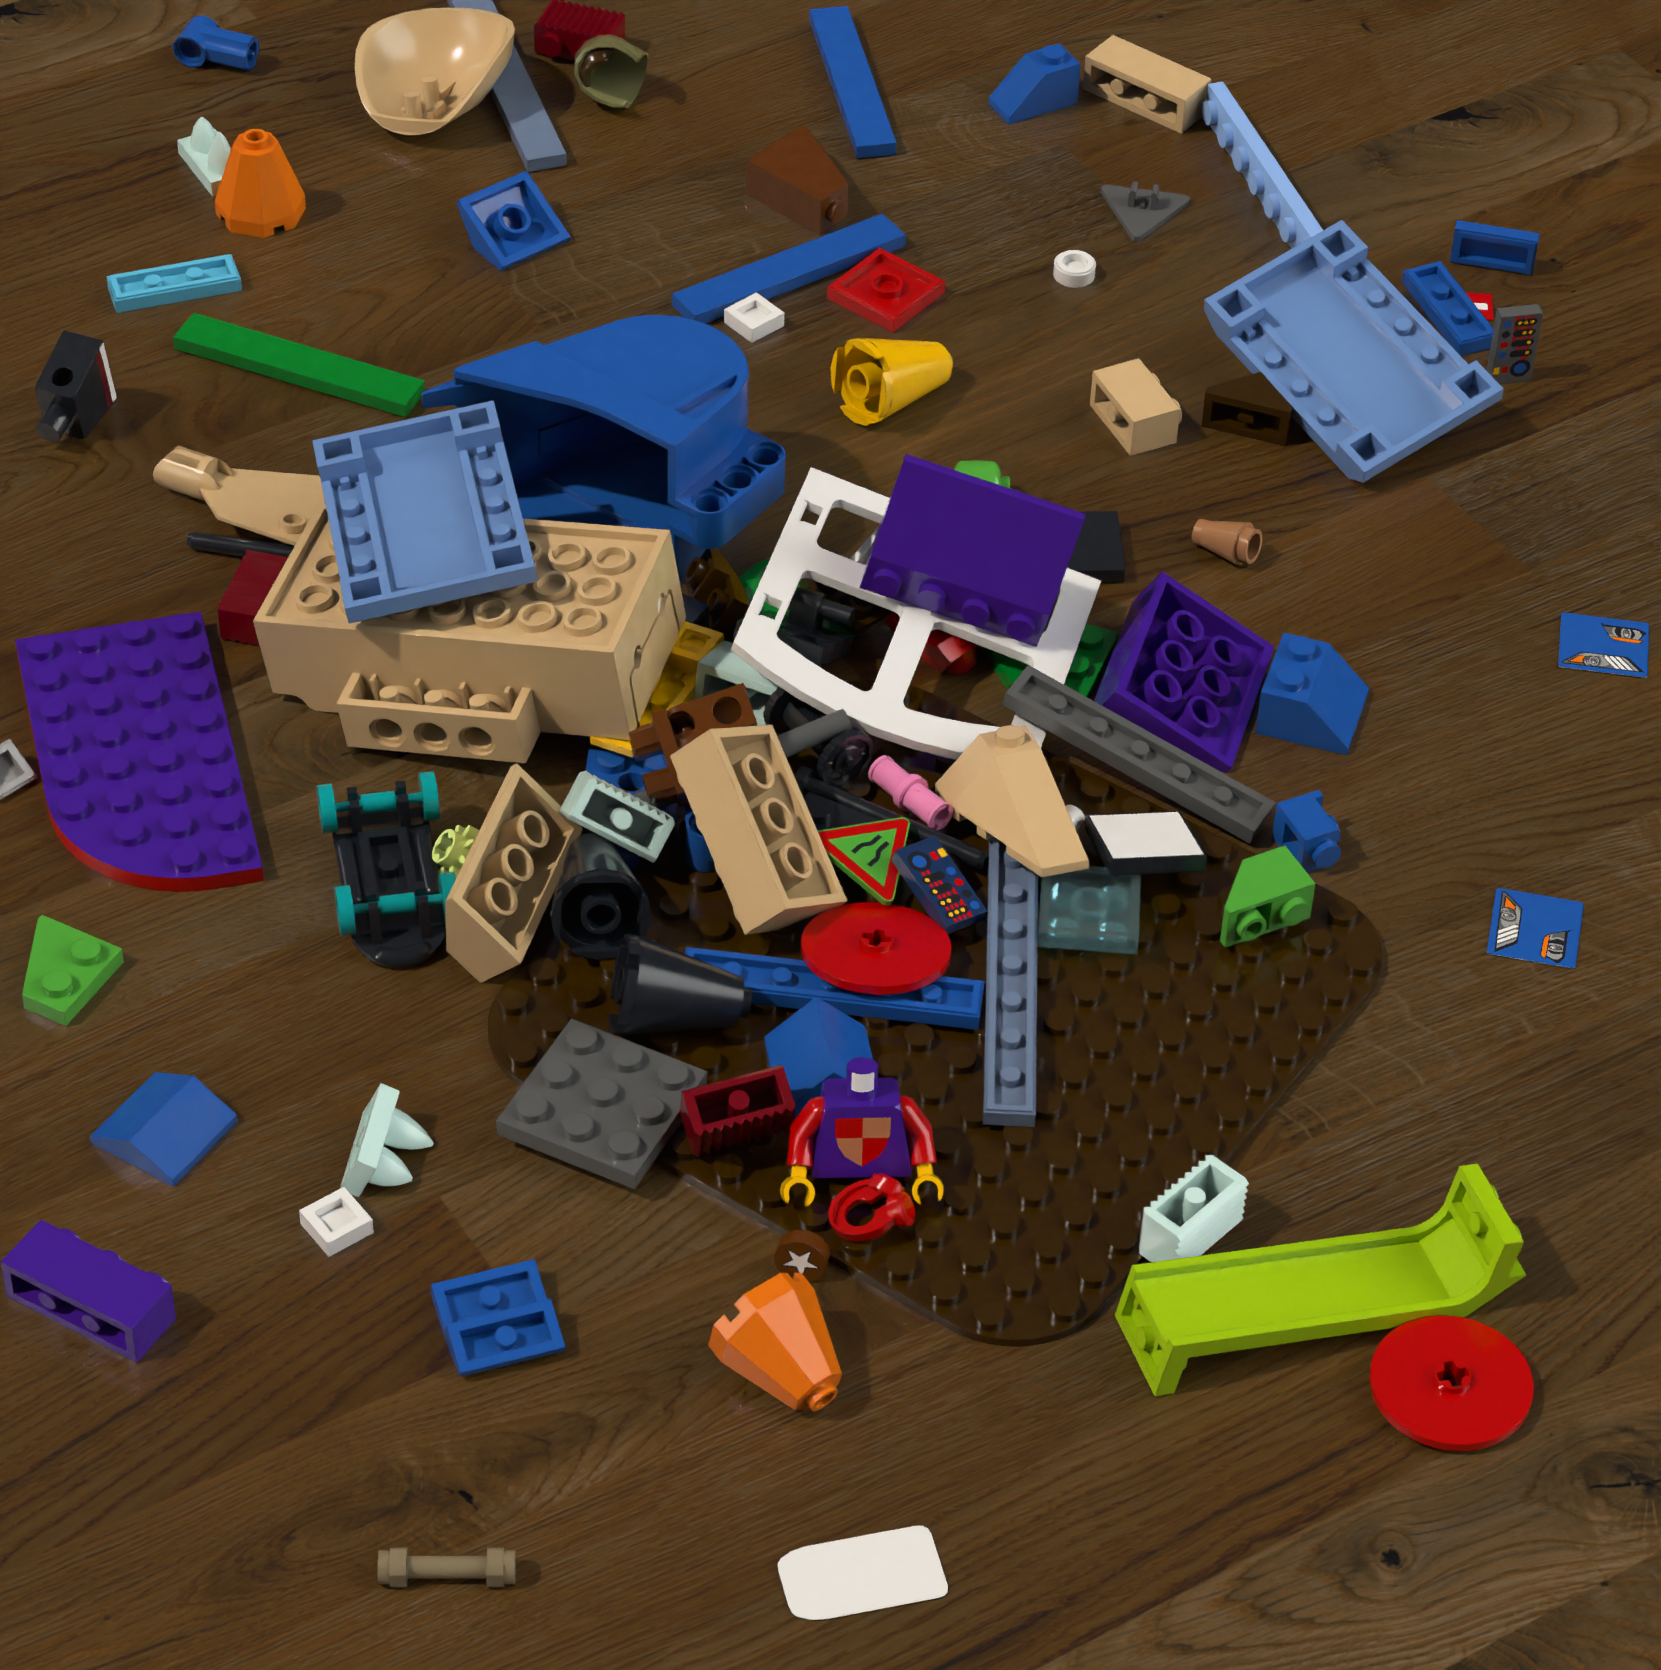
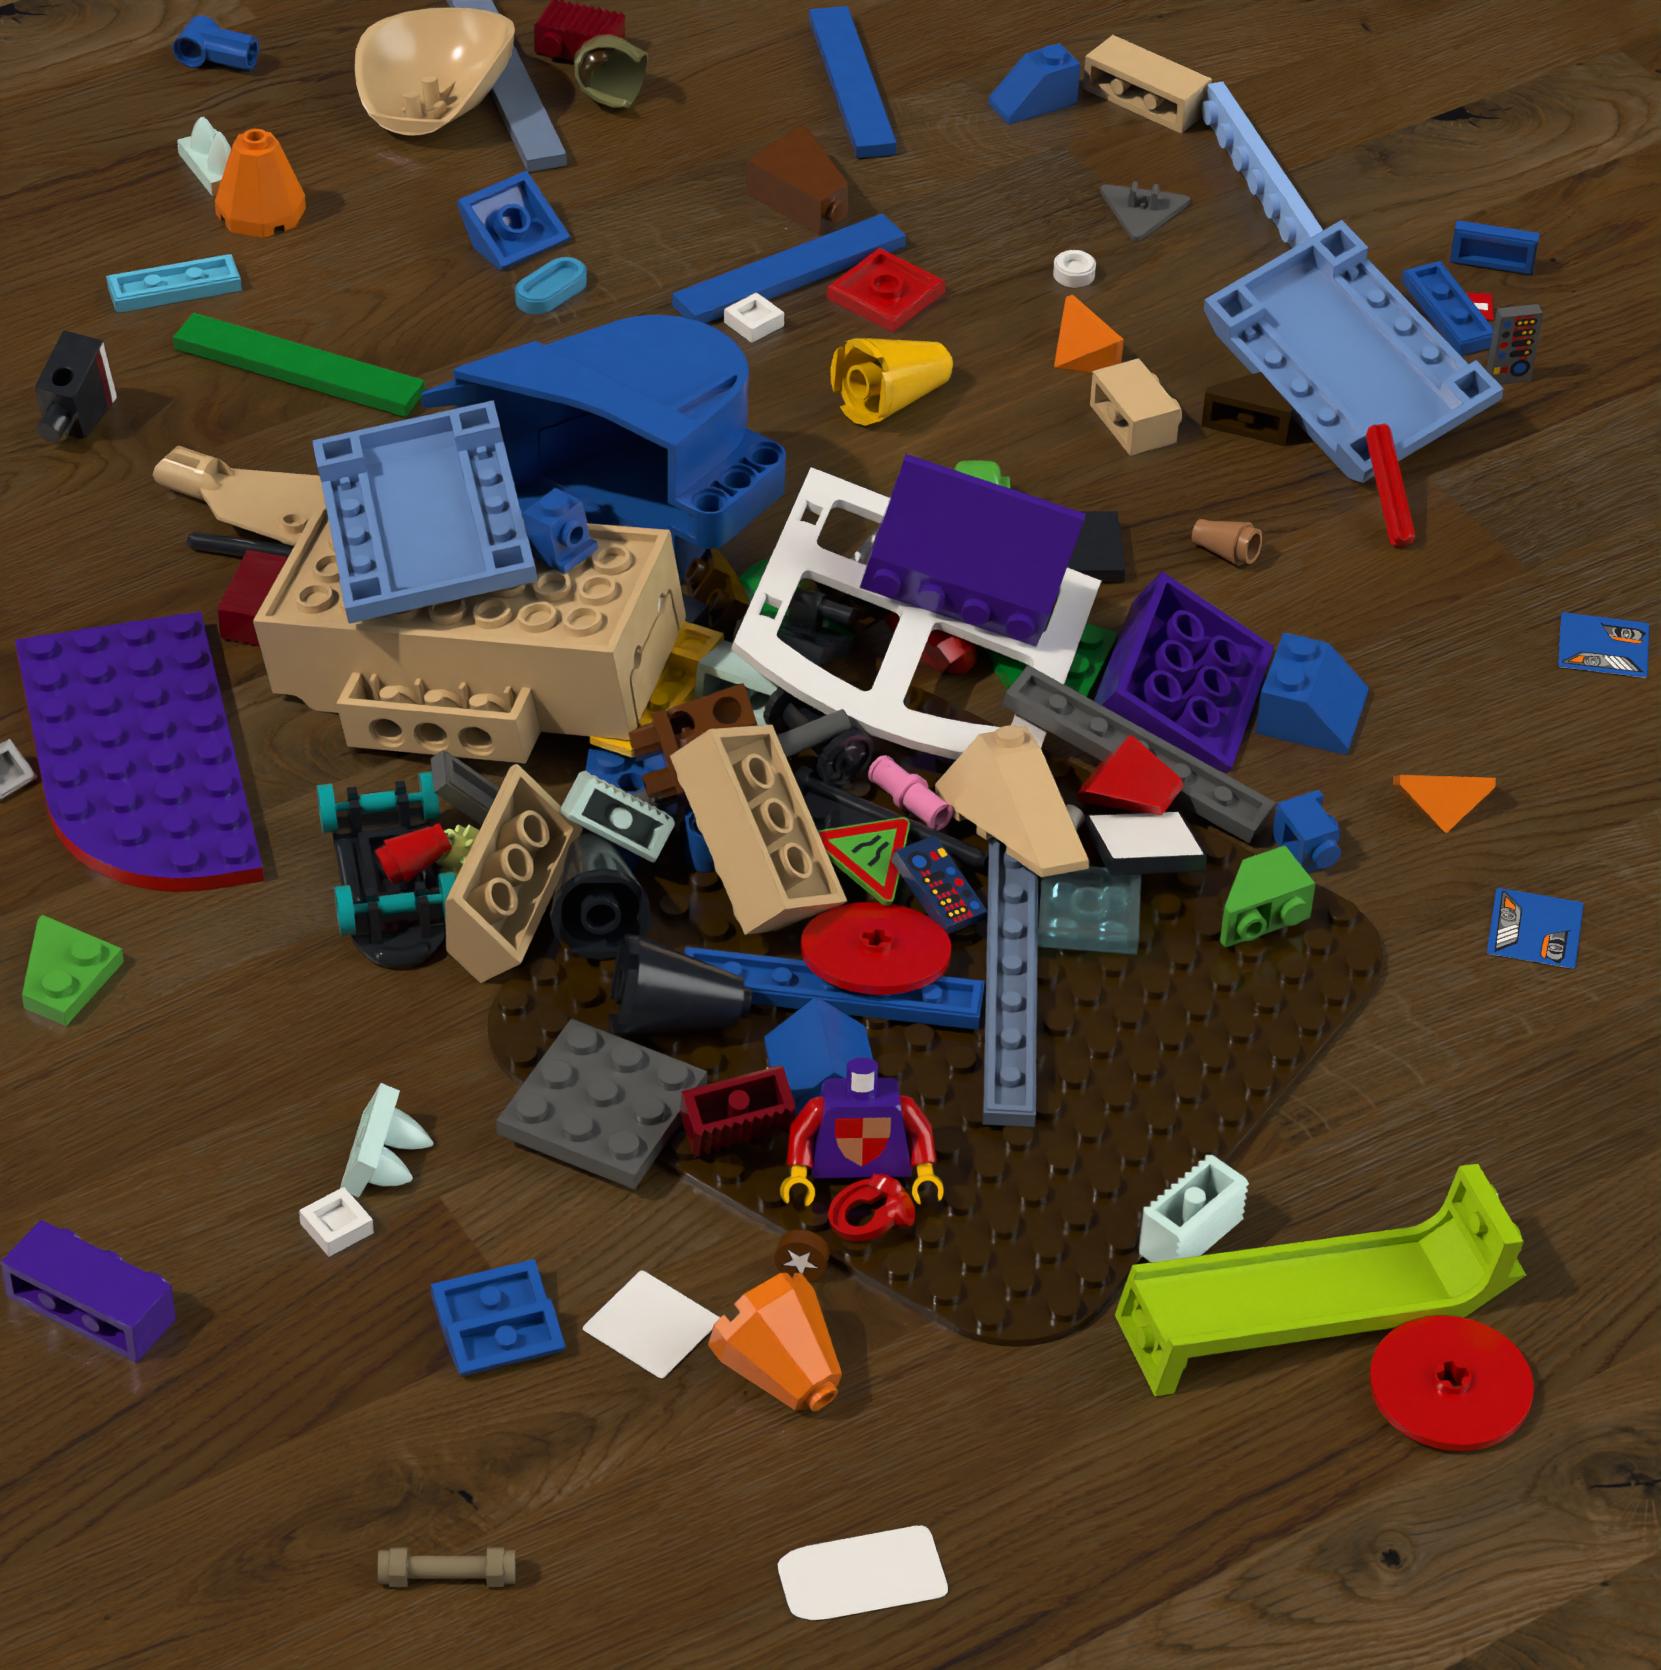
(166, 1126): blue slope -> none
(412, 853): none -> red cone
(462, 786): none -> dark grey tile
(550, 285): none -> dark azure tile
(558, 531): none -> blue brick
(651, 1324): none -> white sticker
(1086, 340): none -> orange slope
(1131, 781): none -> red slope
(1390, 485): none -> red axle
(1444, 797): none -> orange slope

